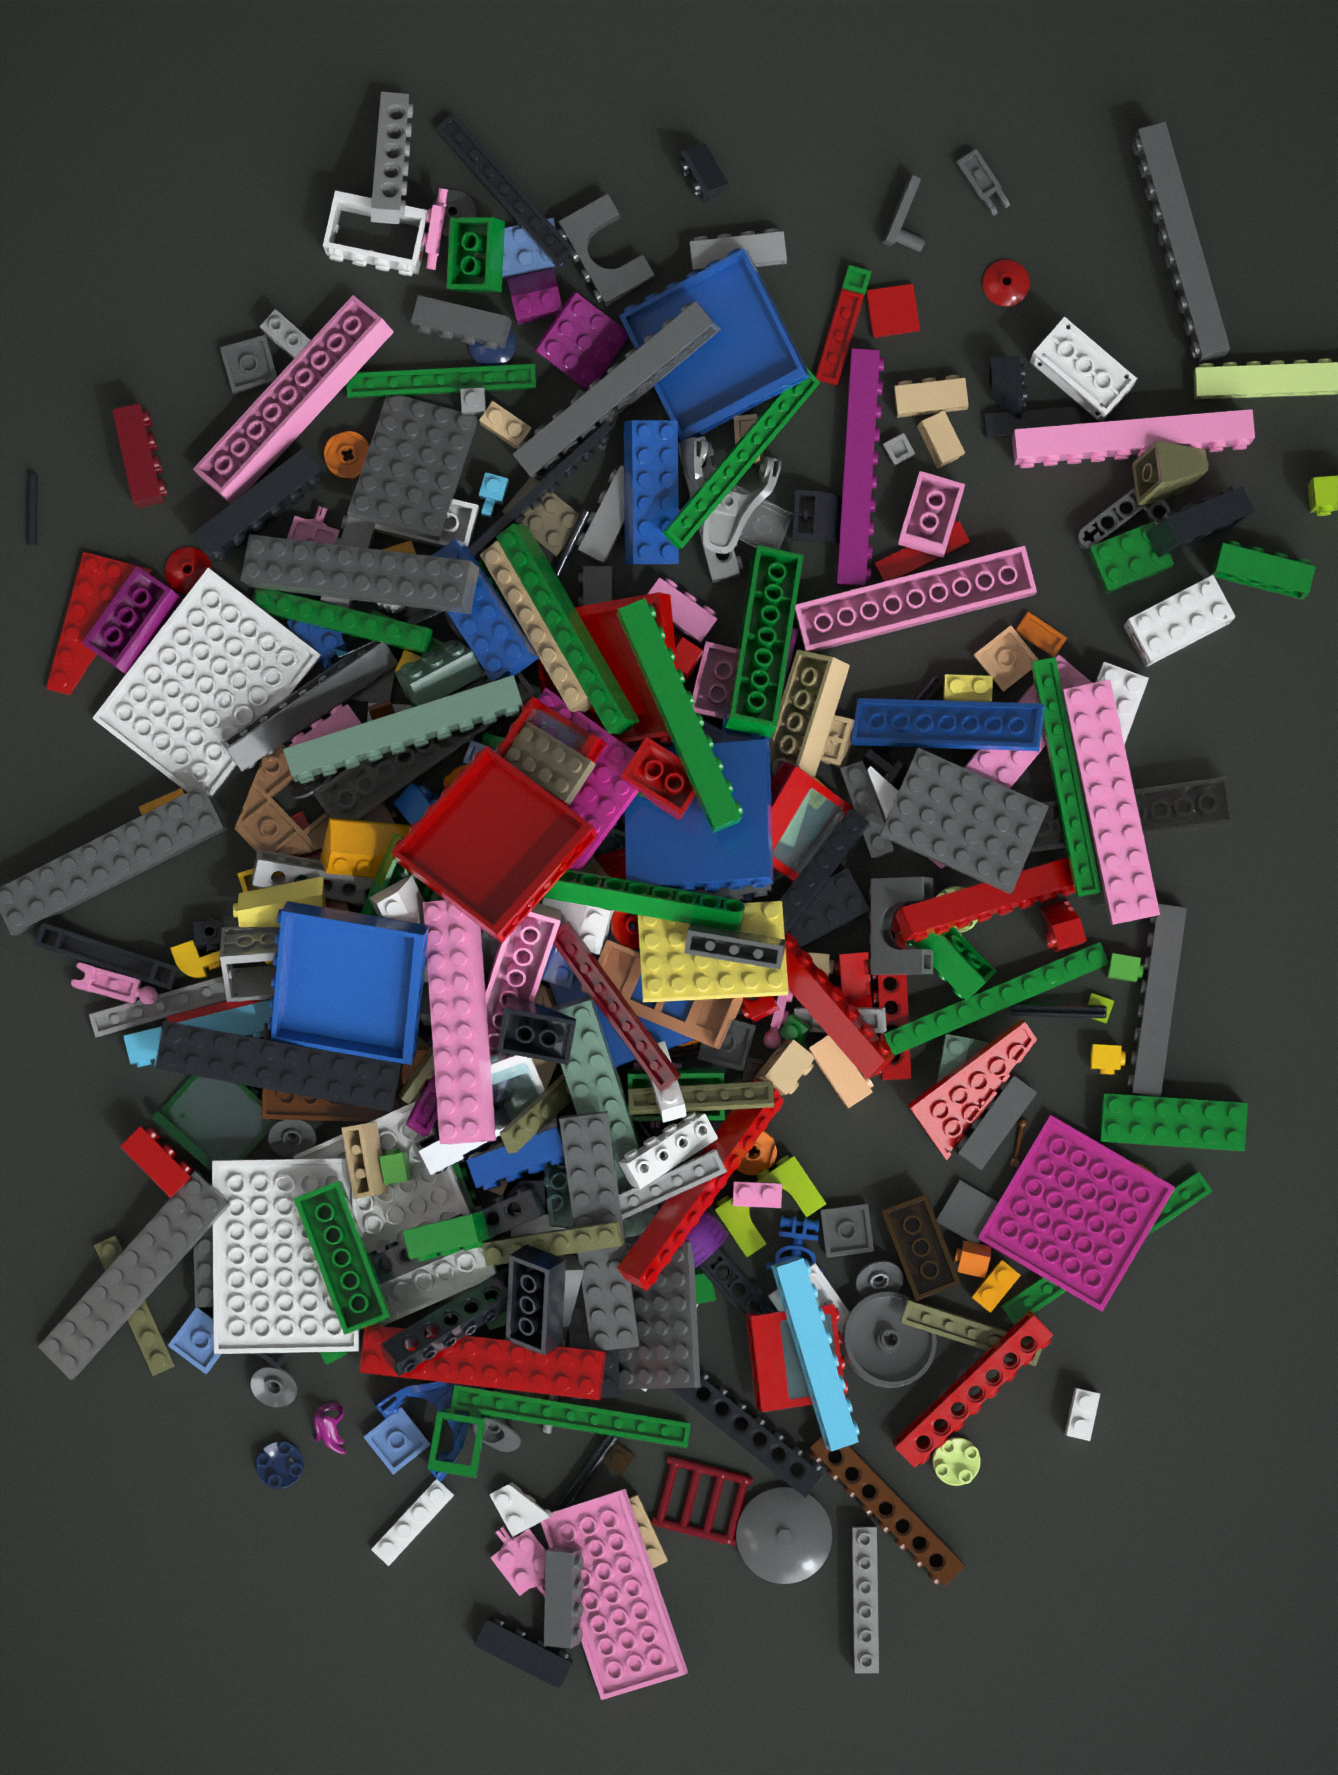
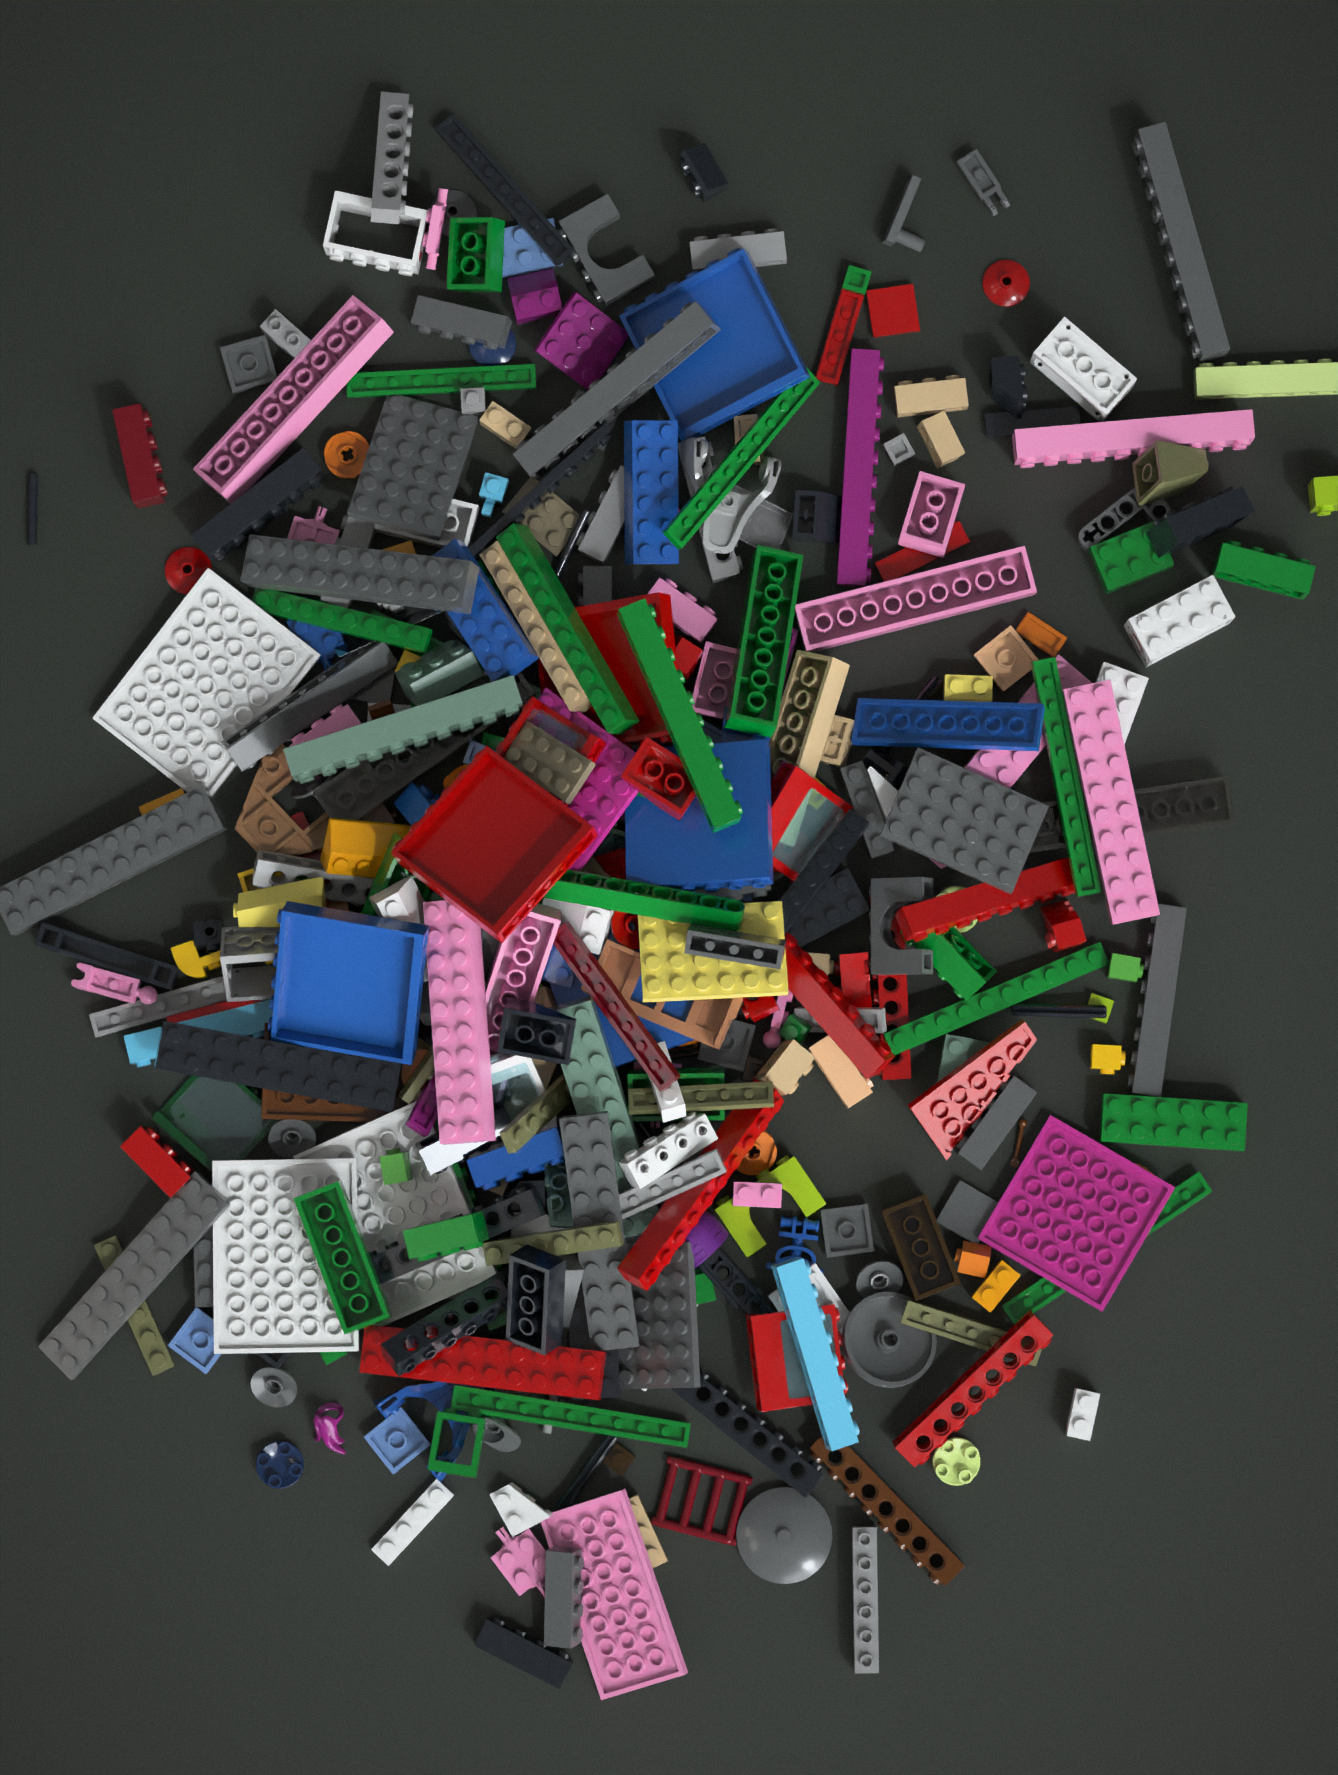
(93, 591): red wing -> none
(131, 620): magenta slope -> none
(363, 1160): tan brick -> none

